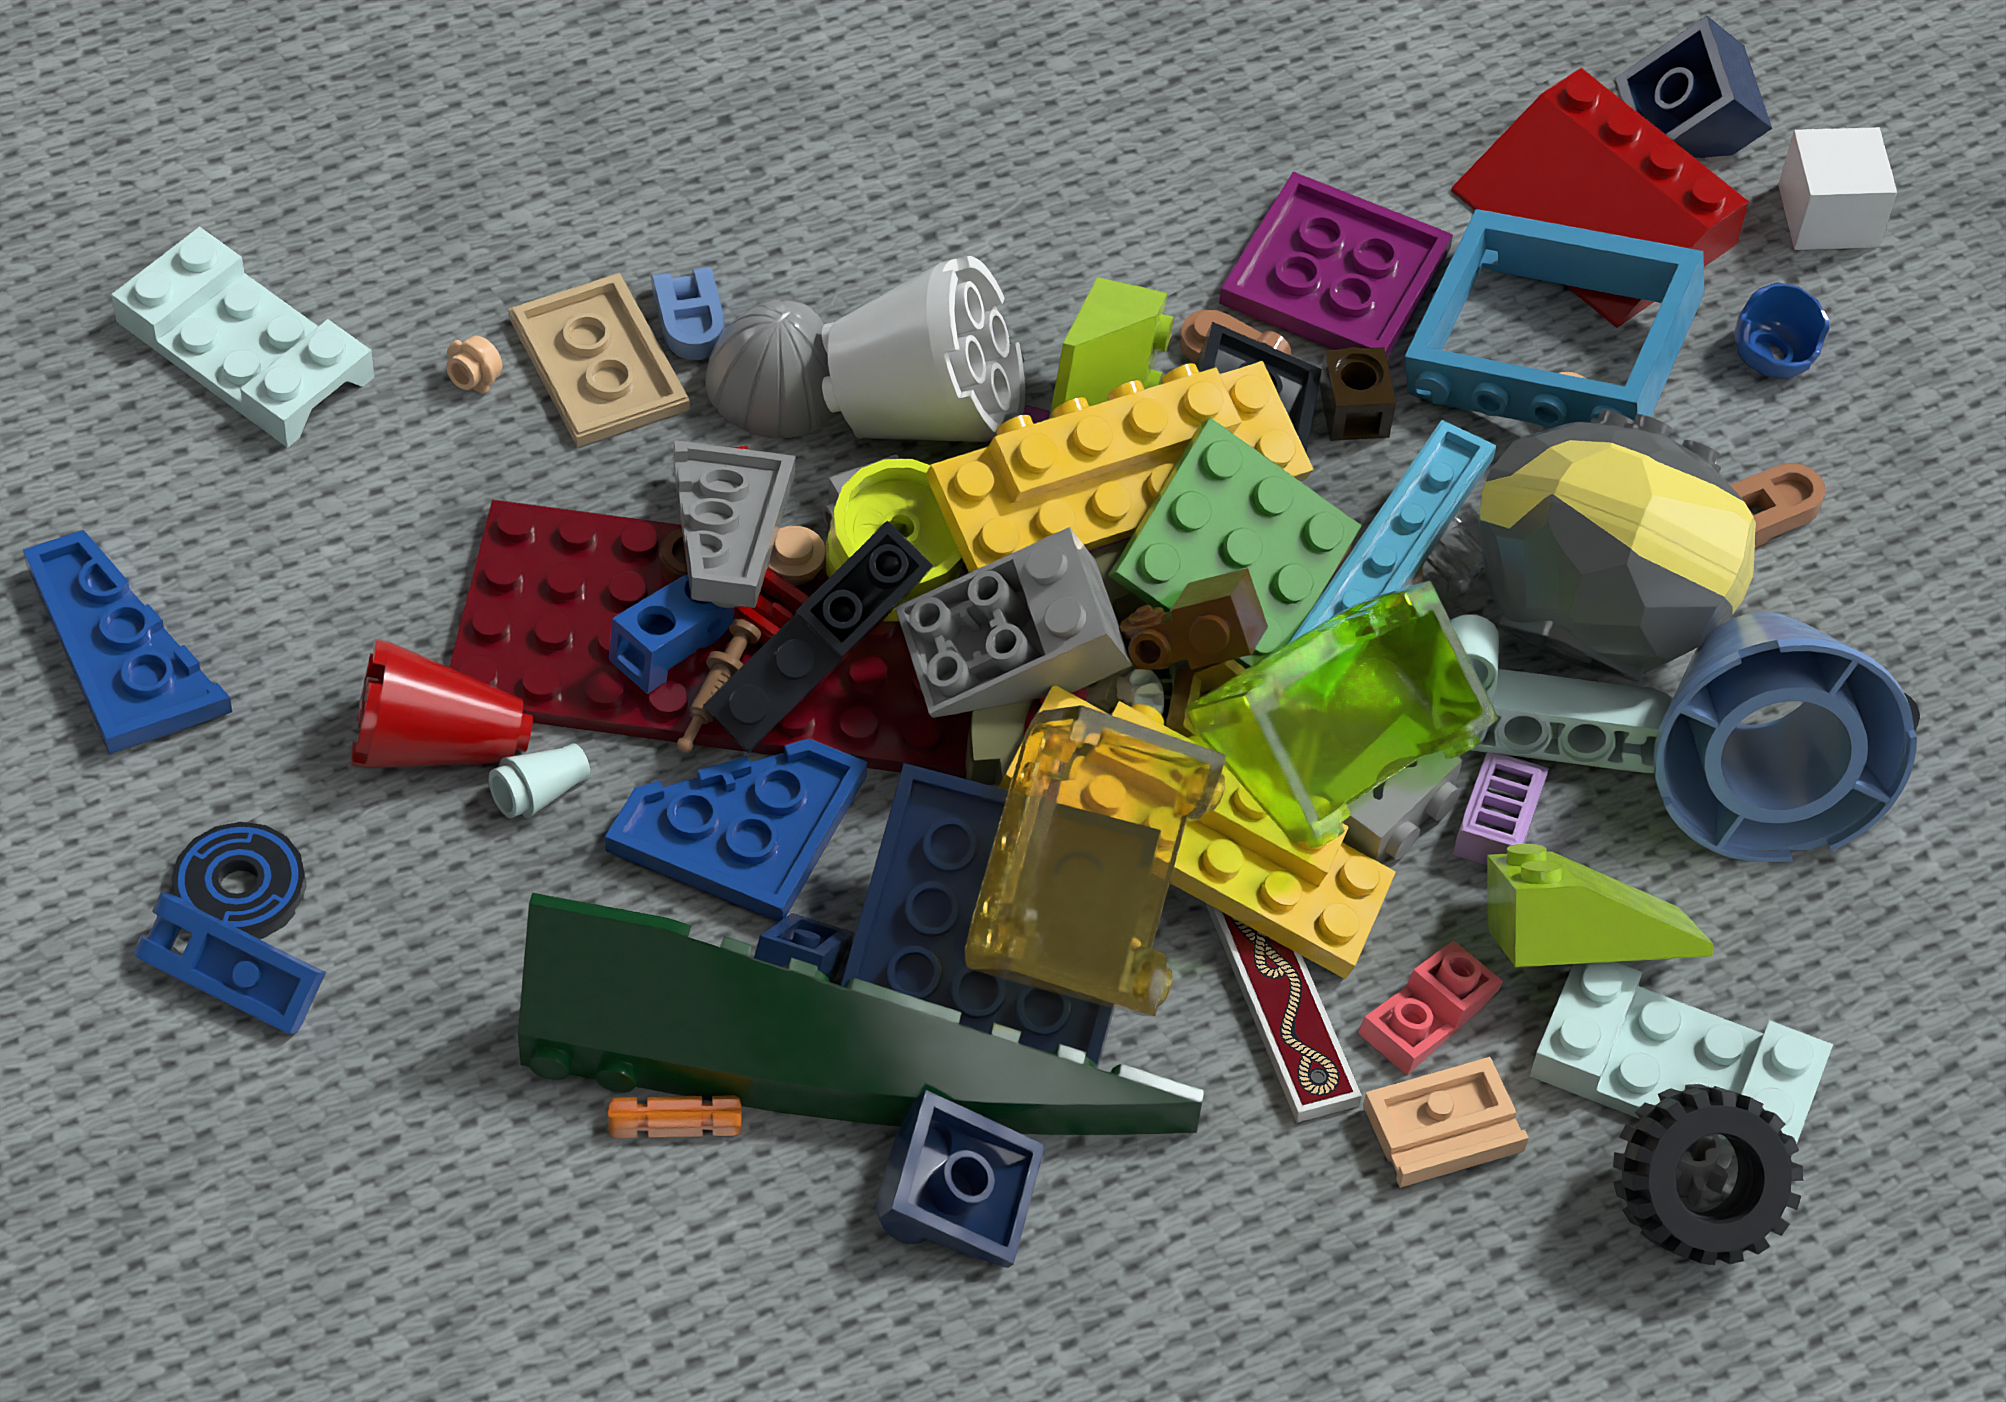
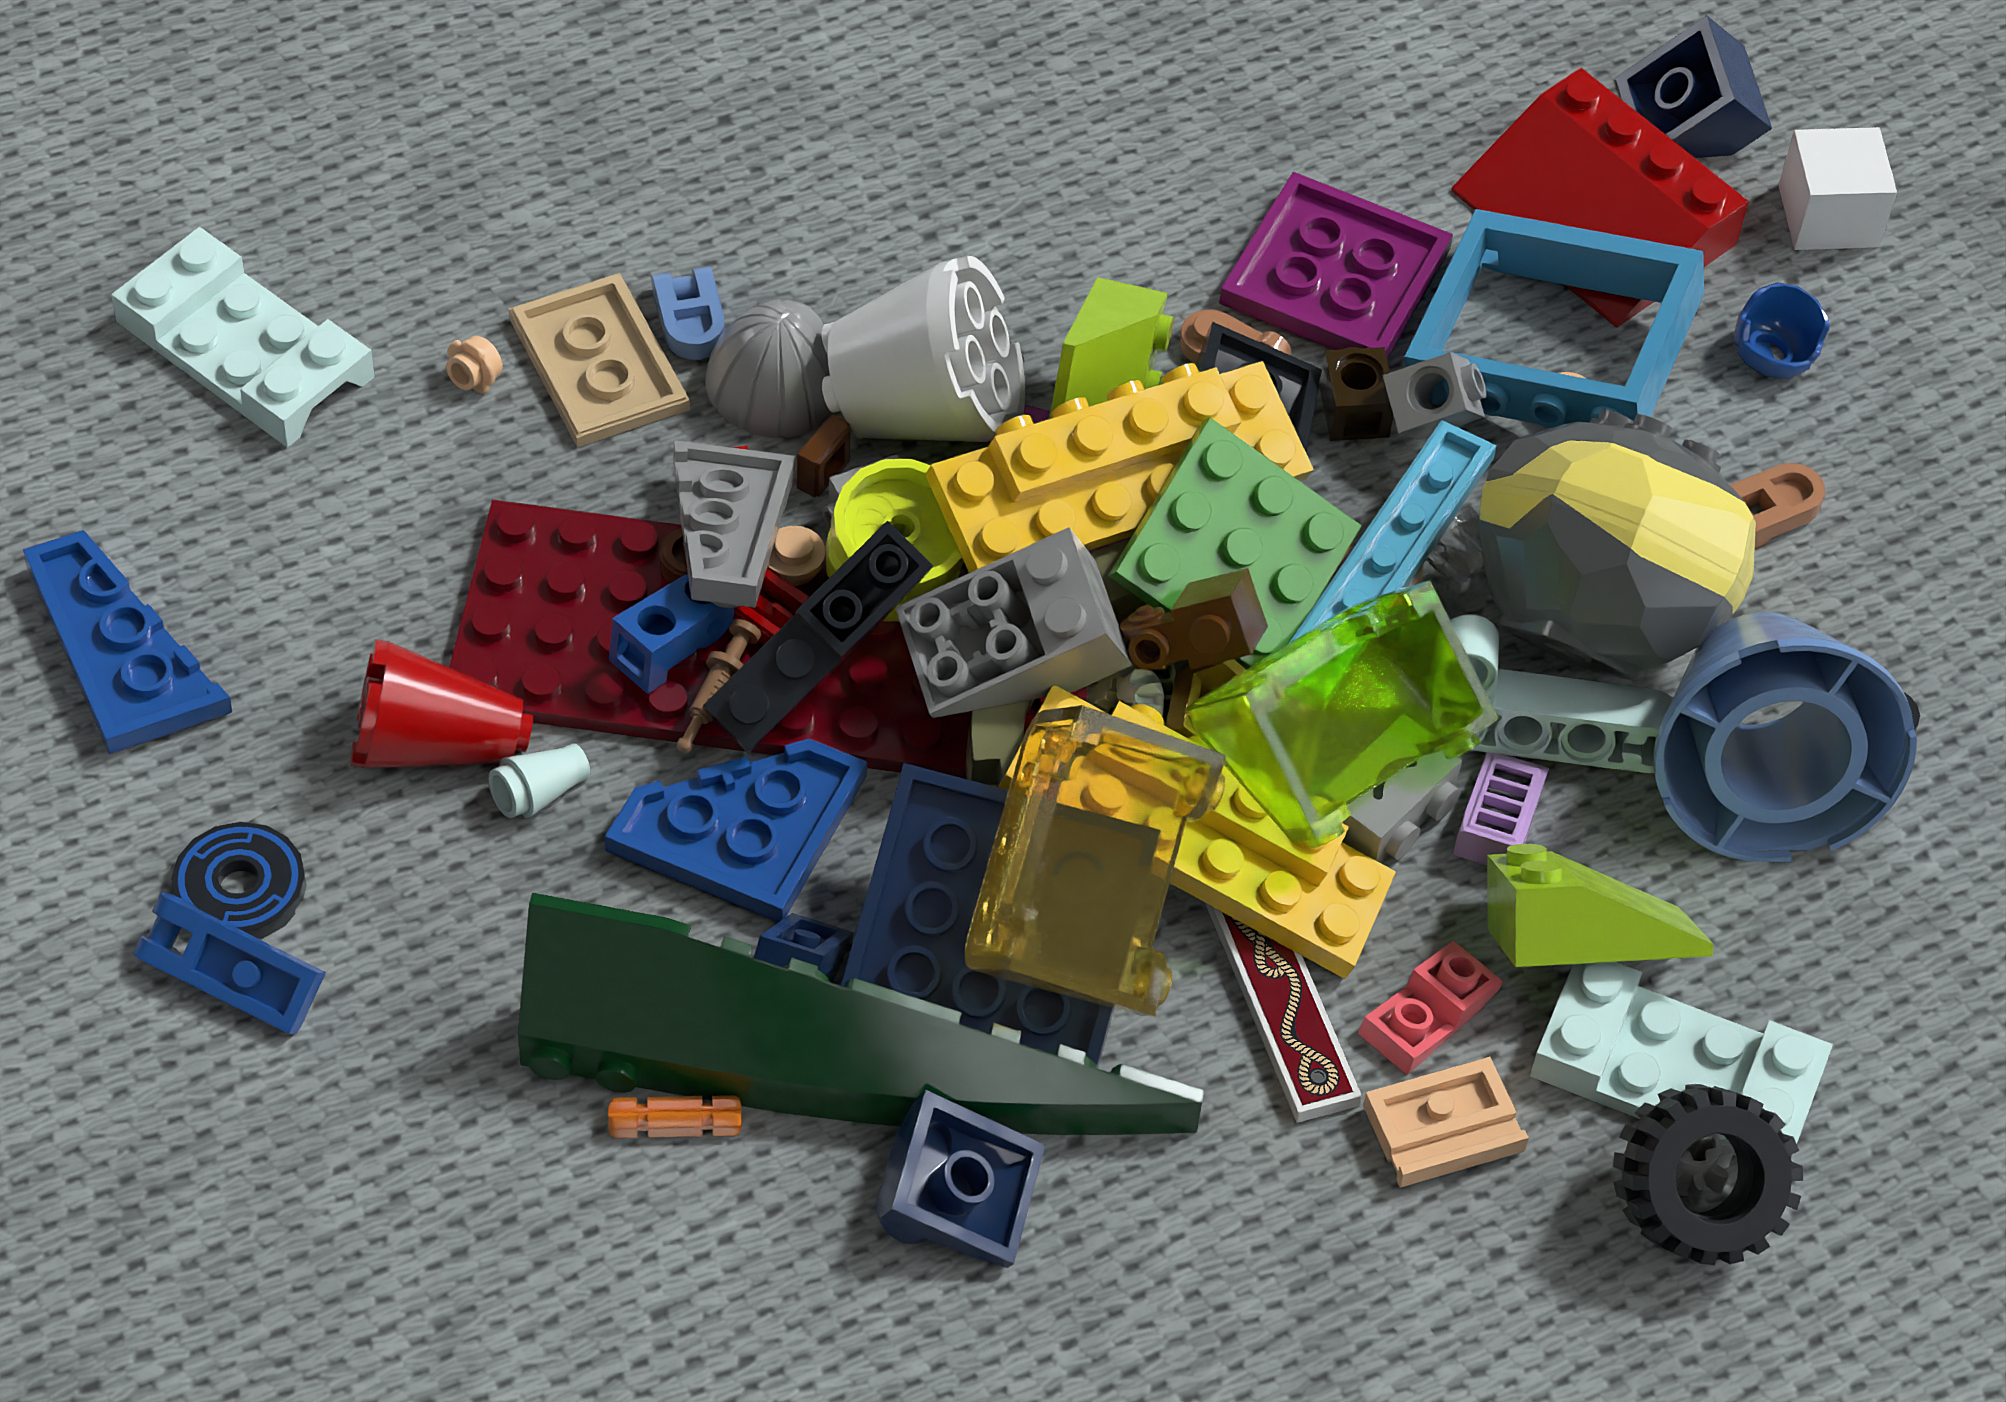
(823, 456): none -> reddish brown tile
(1411, 389): none -> light grey brick

